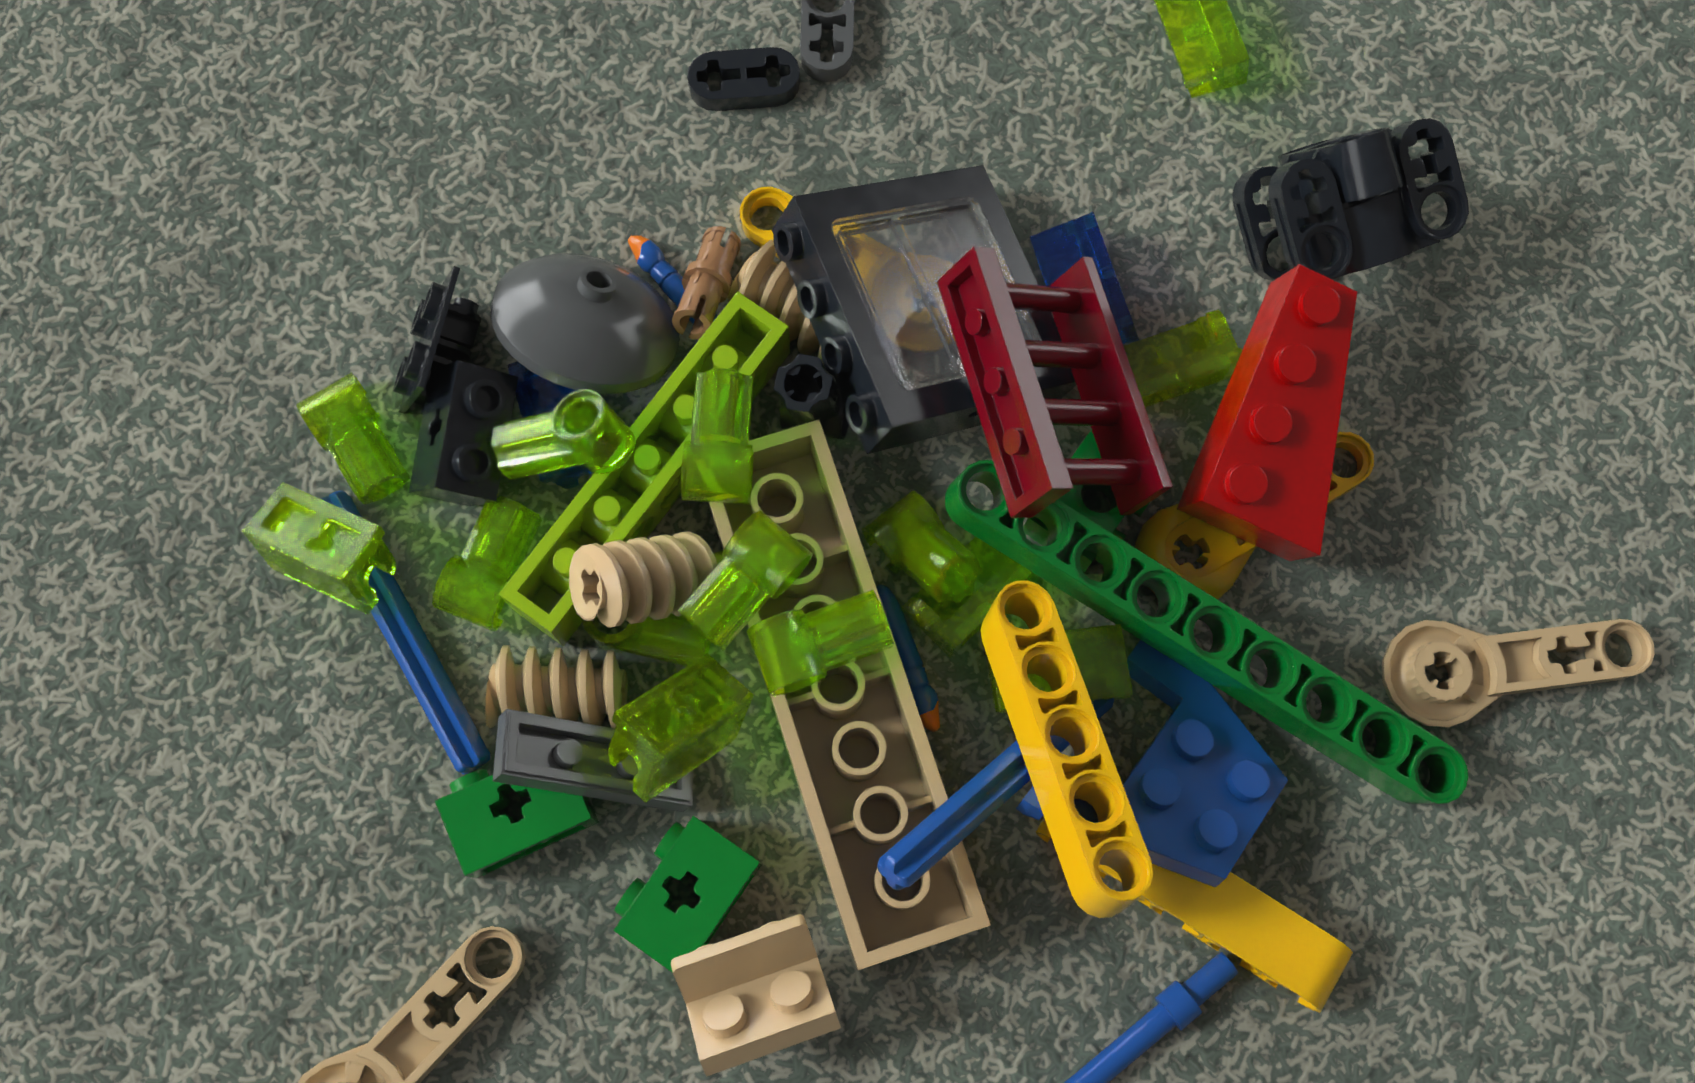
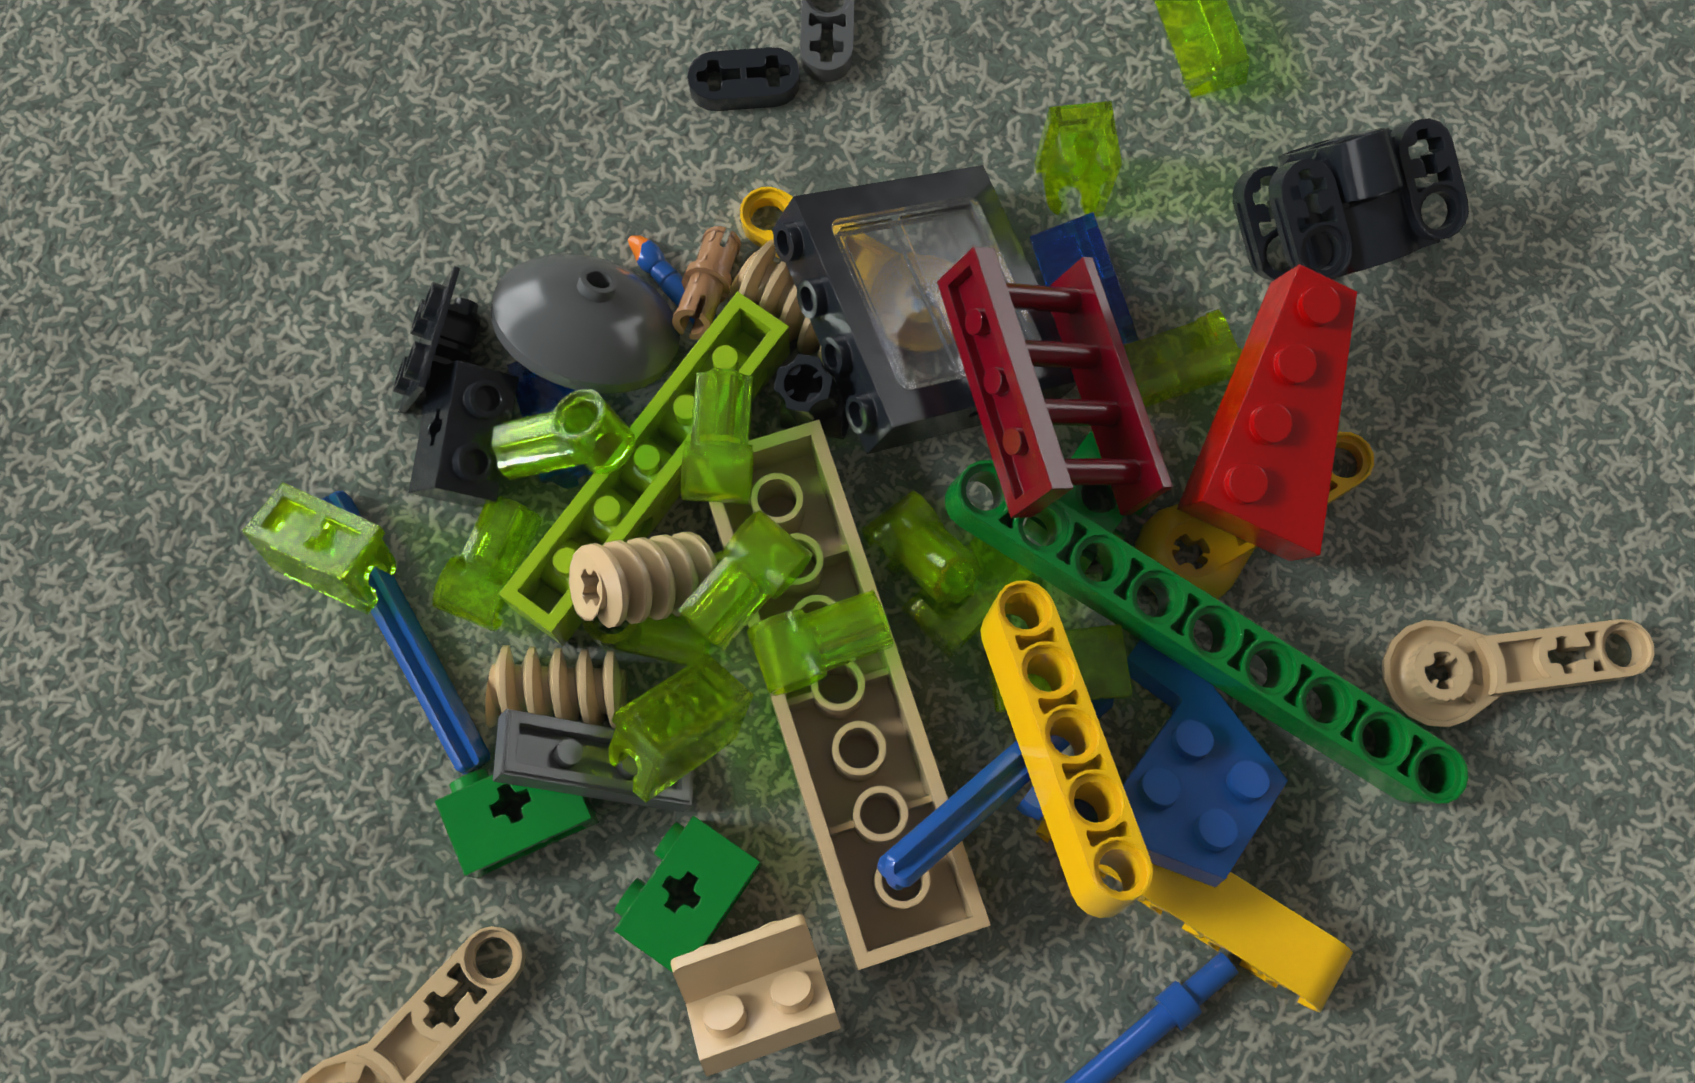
(352, 433): clear neon green piece -> none
(923, 694): blue piece -> none
(1081, 152): none -> clear neon green hinge

